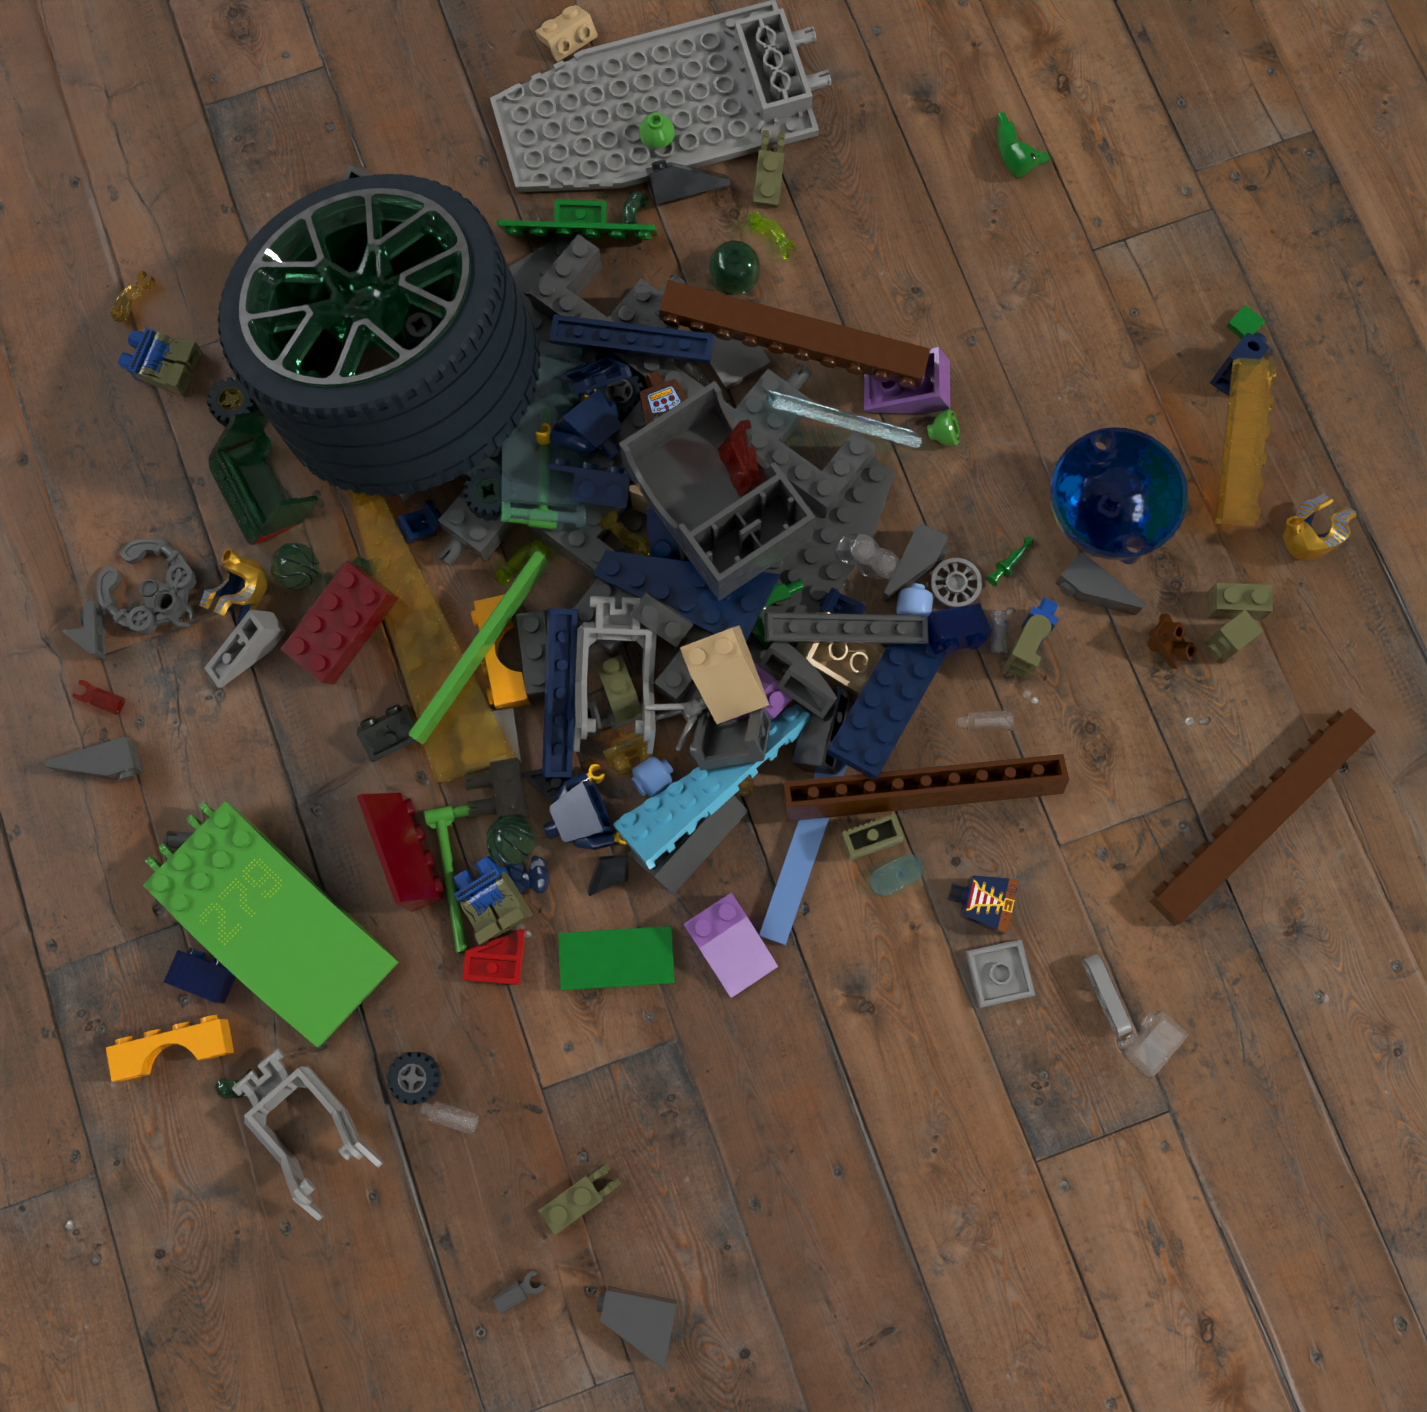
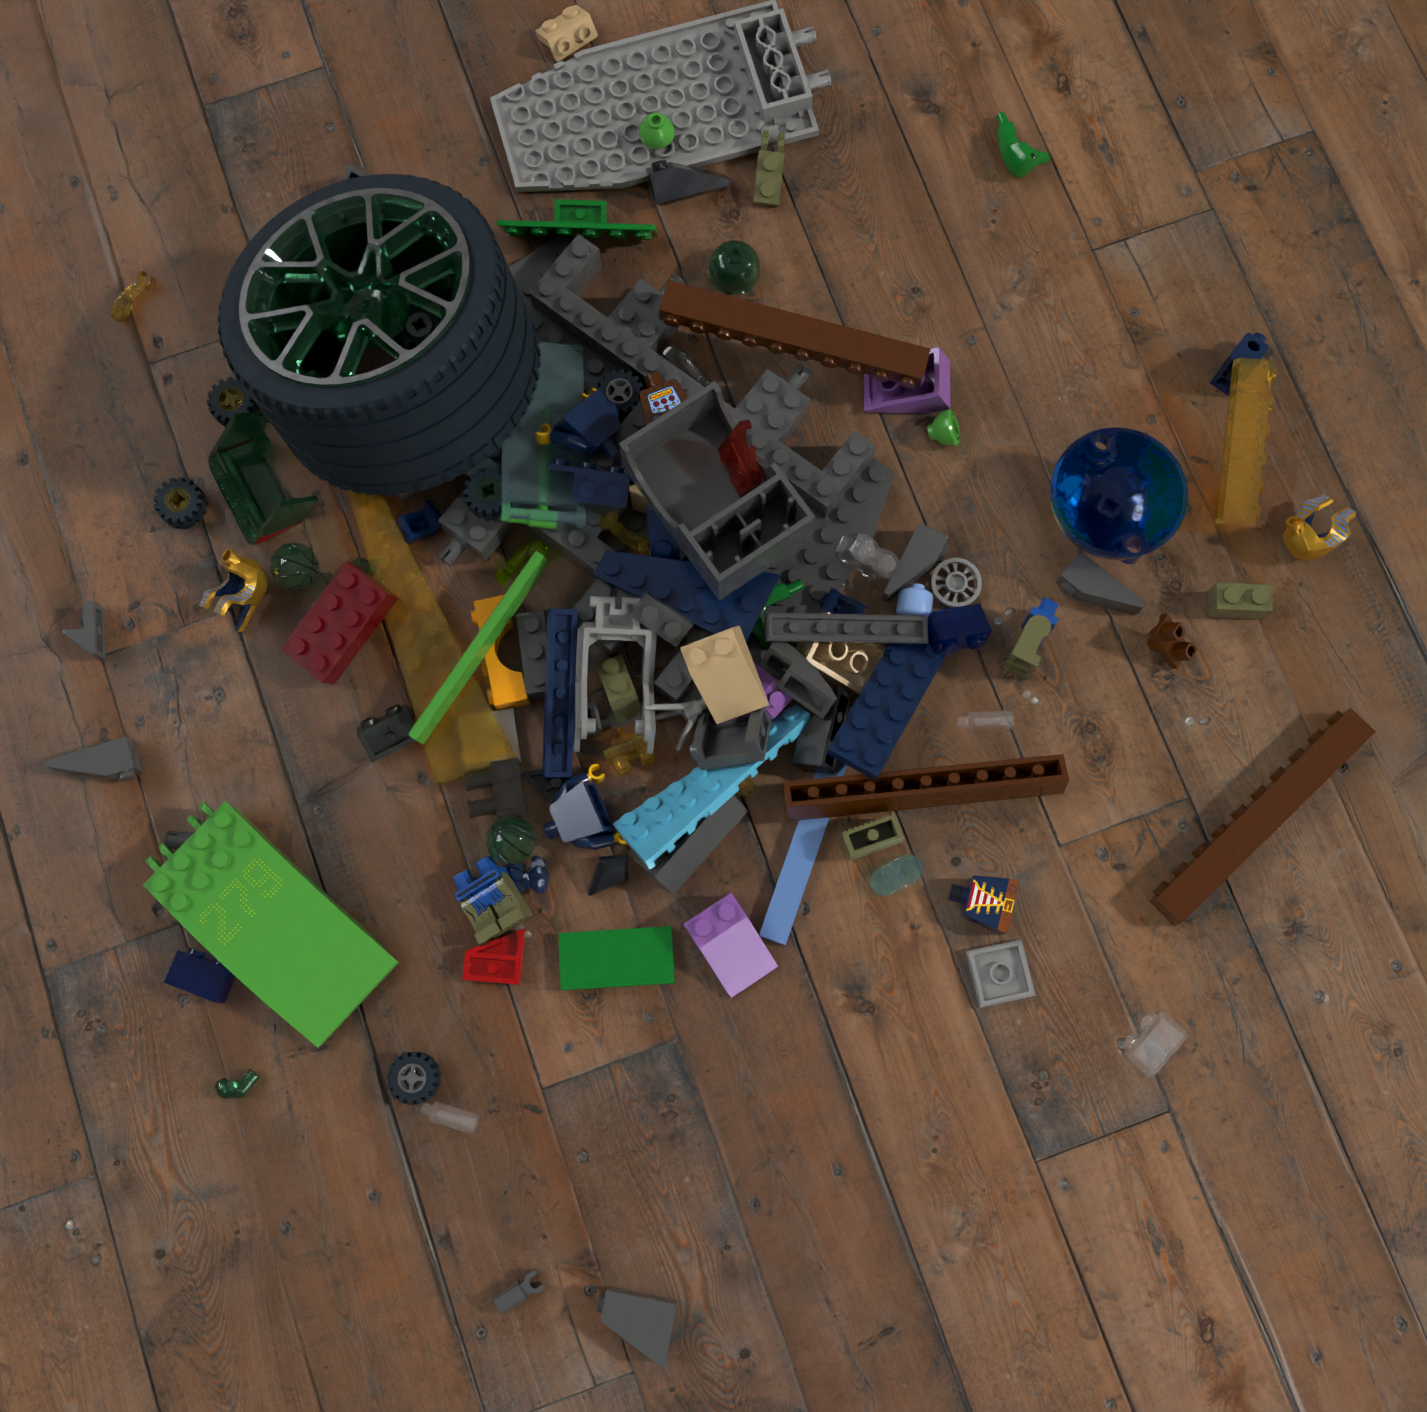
(100, 698): clear red bar -> none
(135, 1057): light orange arch -> none
(157, 595): dark grey piece -> none
(161, 360): hips -> none
(187, 510): none -> black wheel
(246, 645): light grey slope -> none
(271, 1090): light grey piece -> none
(401, 850): dark red slope -> none
(440, 819): bright green bar -> none
(576, 1201): olive hinge -> none
(596, 374): dark blue wing -> none
(631, 338): dark blue plate -> none
(635, 200): clear green arm -> none
(652, 776): medium blue head -> none
(736, 362): light grey tile -> none
(771, 228): clear neon green arm -> none
(843, 419): clear light blue tile -> none
(999, 628): clear pin -> none
(1004, 567): green piece -> none
(1107, 995): light grey beam -> none
(1233, 637): olive piece -> none
(1245, 322): green tile -> none

